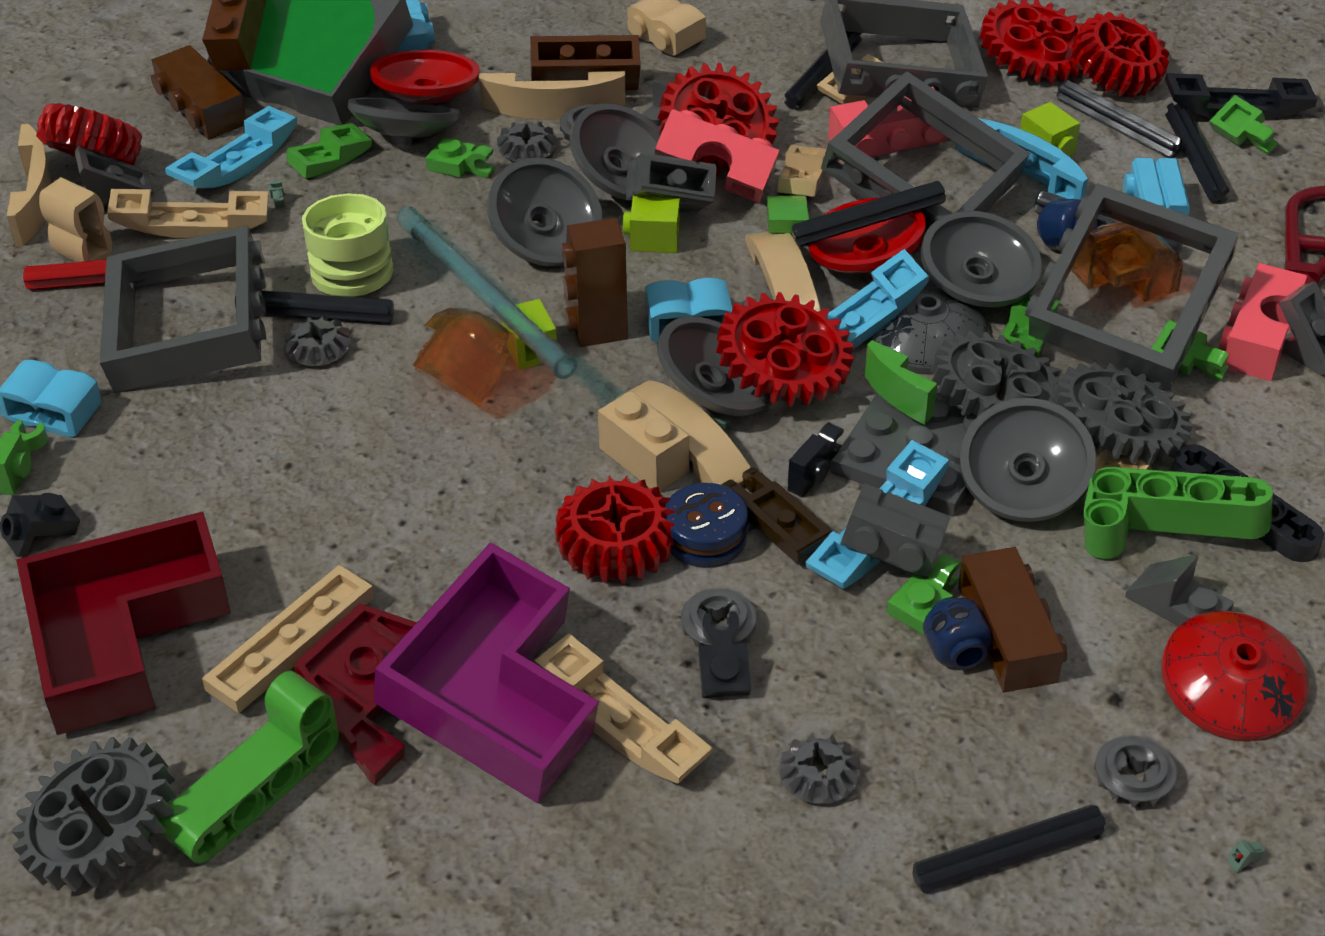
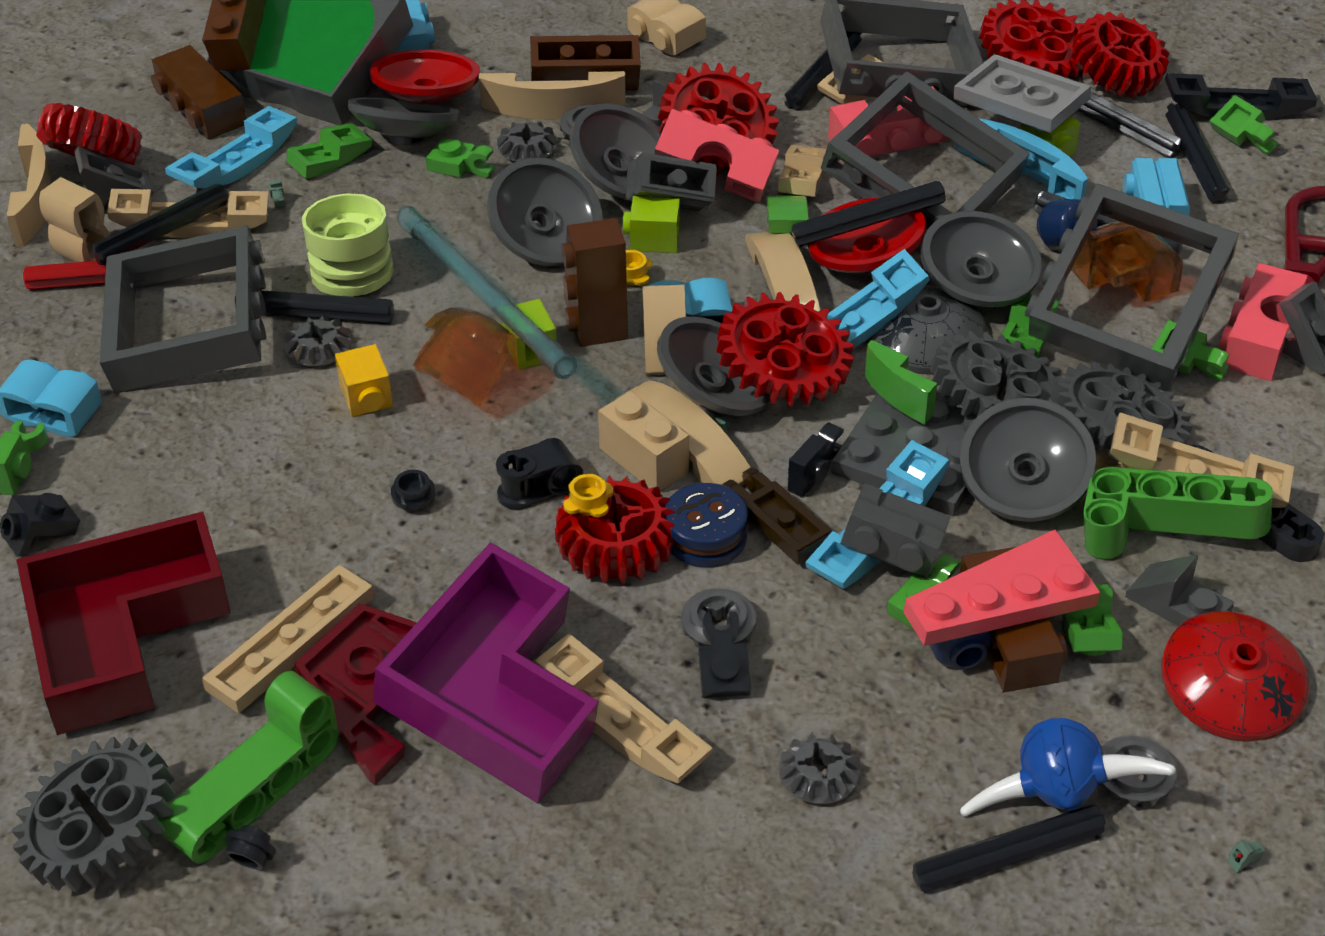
(160, 223): none -> black axle
(249, 847): none -> black plate
(364, 380): none -> yellow brick
(413, 490): none -> black plate
(538, 470): none -> black piece
(588, 496): none -> yellow plate
(637, 268): none -> yellow plate
(660, 307): none -> tan slope
(1008, 590): none -> coral wing
(1022, 93): none -> light grey plate
(1063, 768): none -> blue helmet
(1094, 629): none -> bright green bracket
(1140, 446): none -> tan slope

